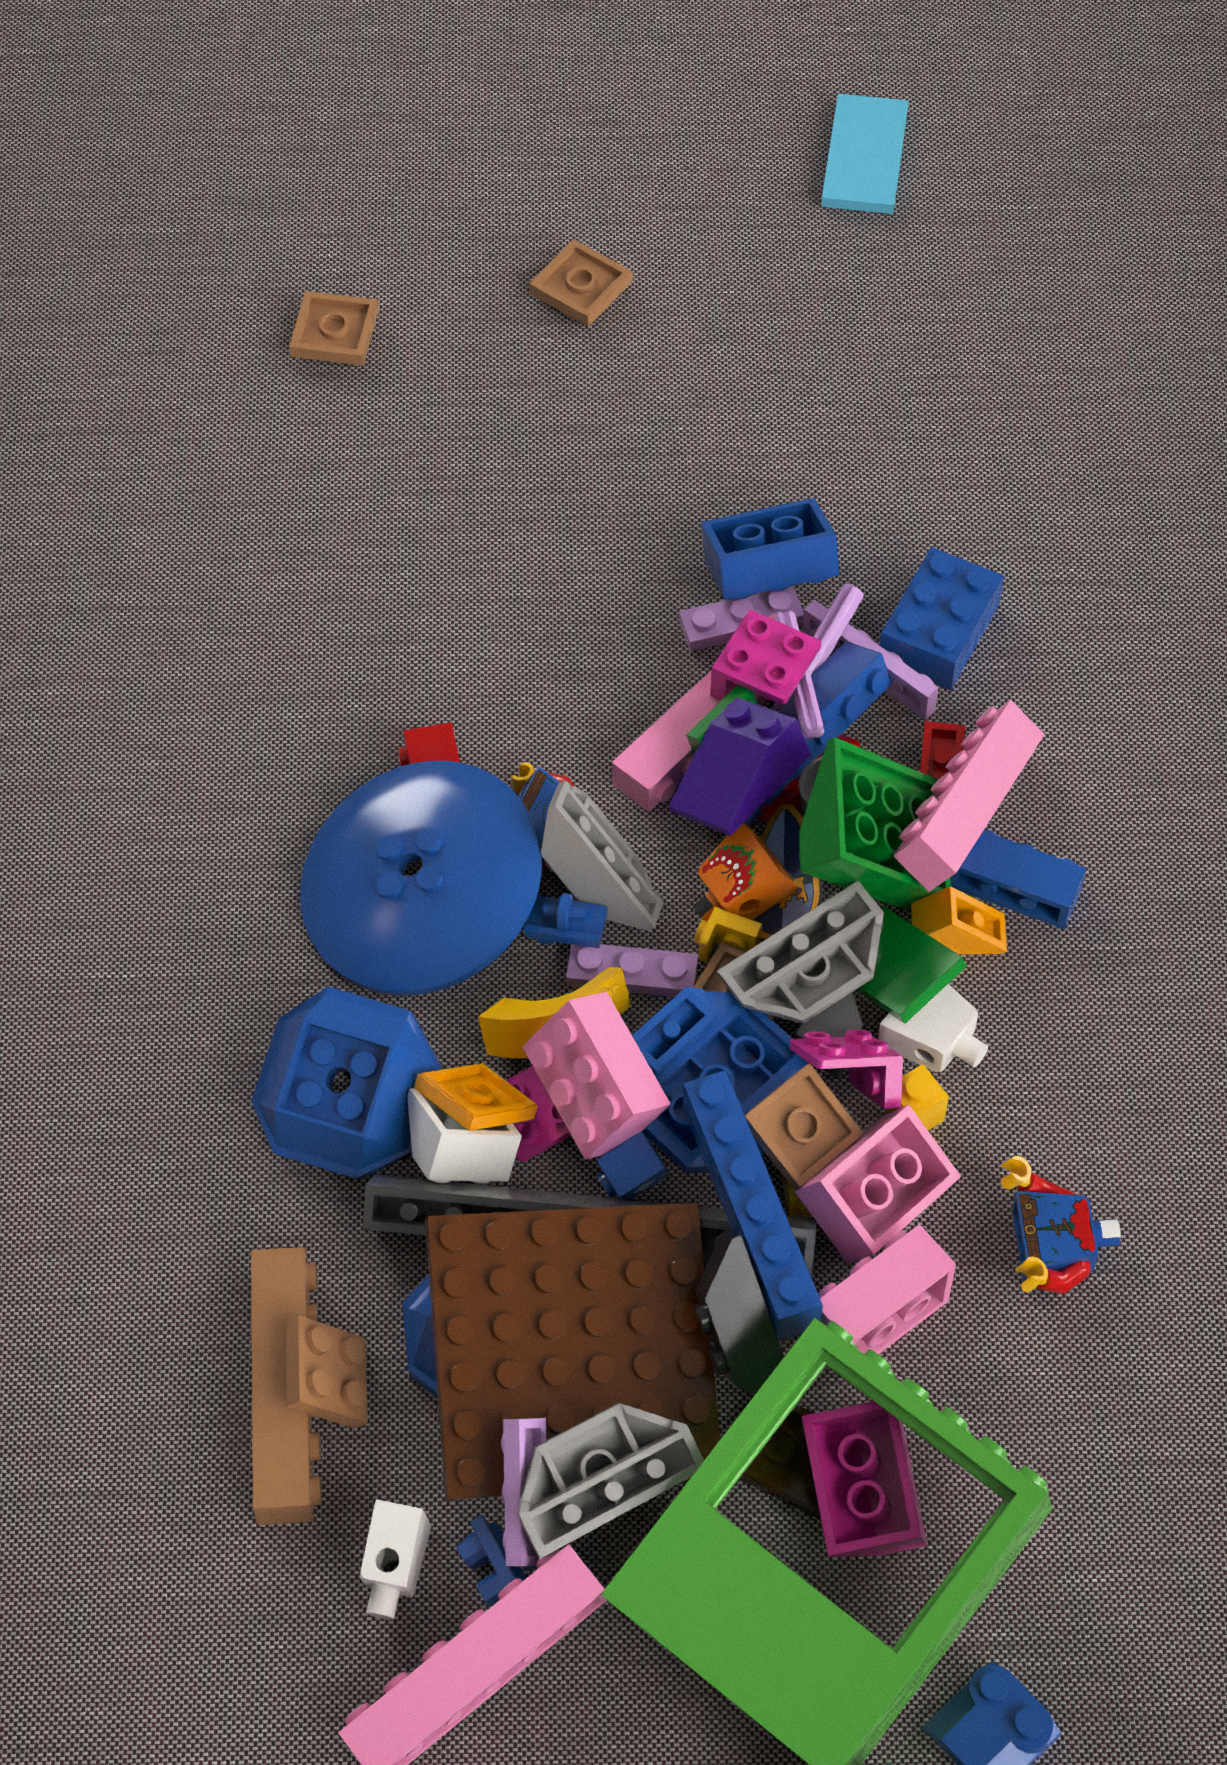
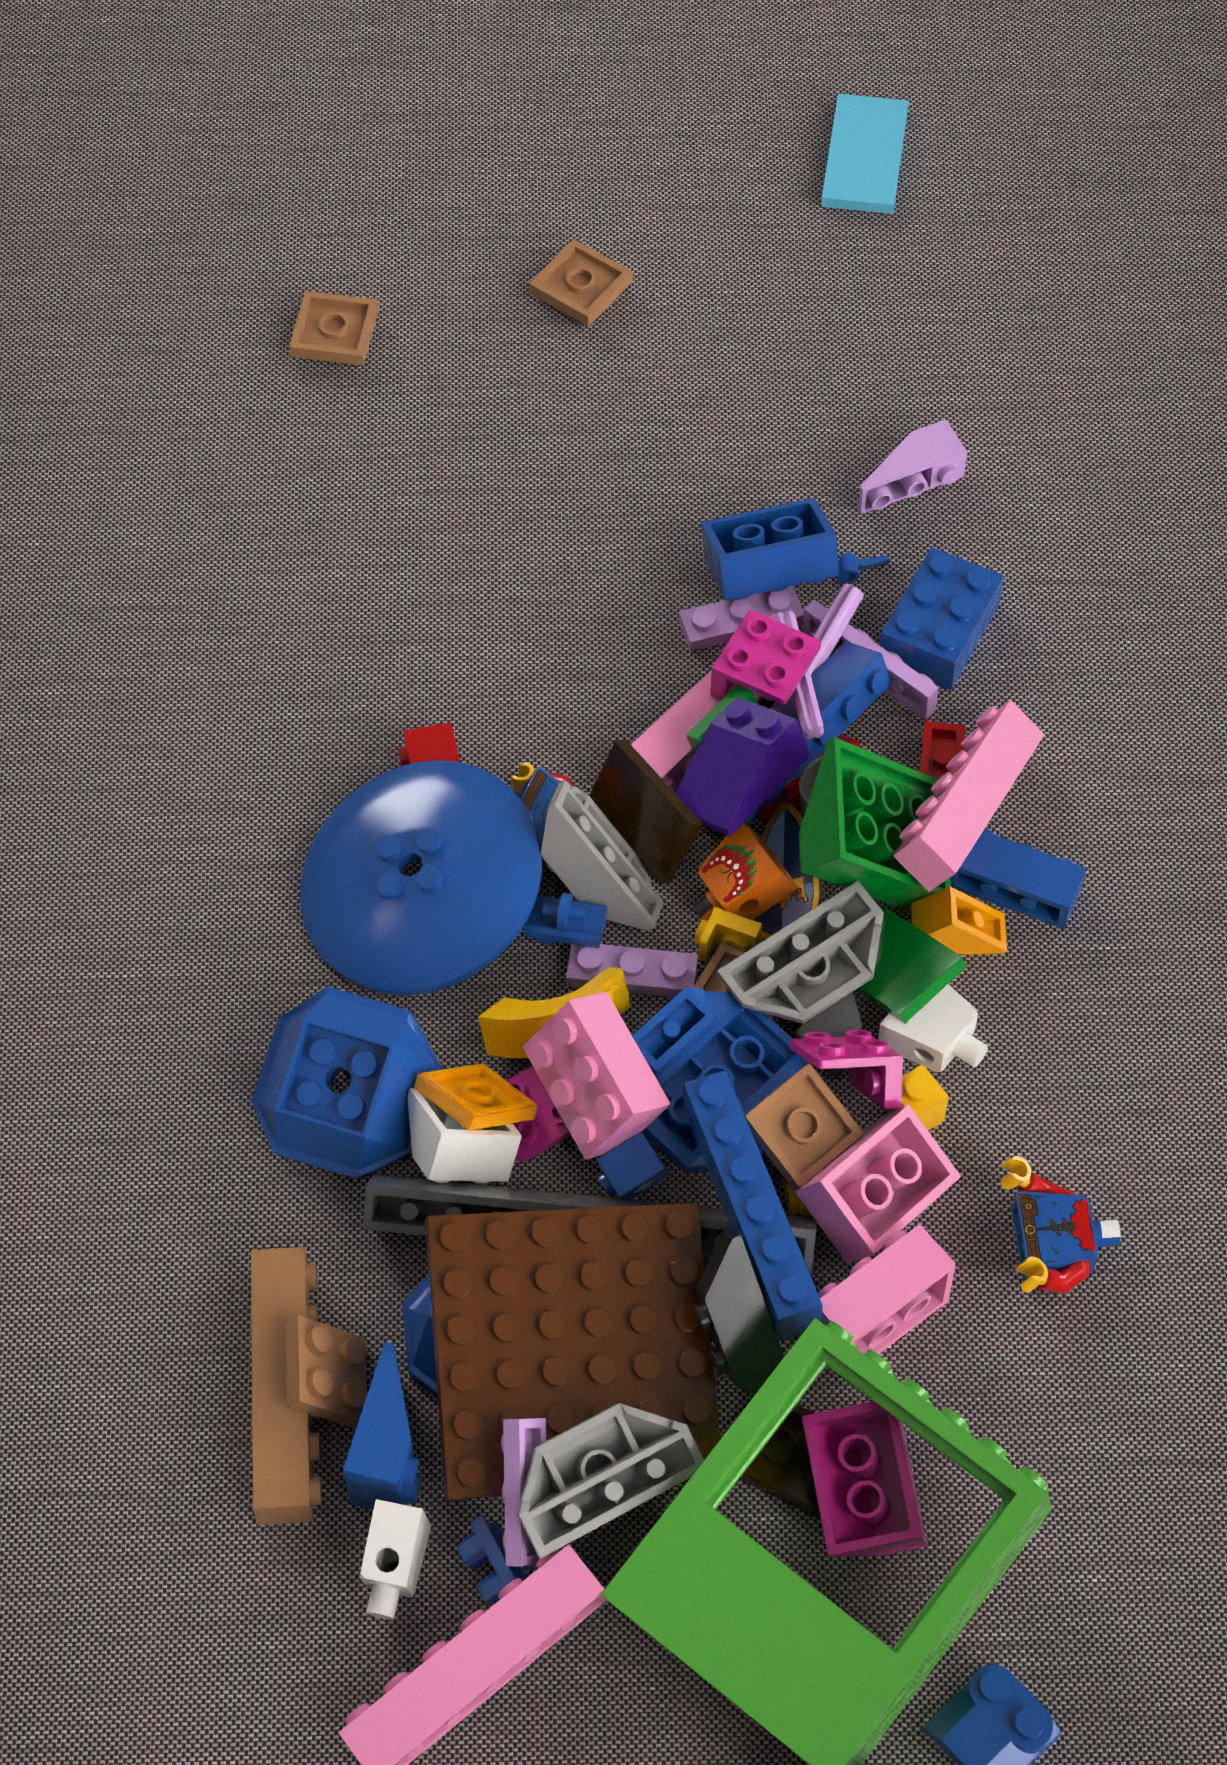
(381, 1451): none -> blue slope
(645, 811): none -> dark brown tile
(850, 566): none -> blue hand
(918, 464): none -> lavender slope

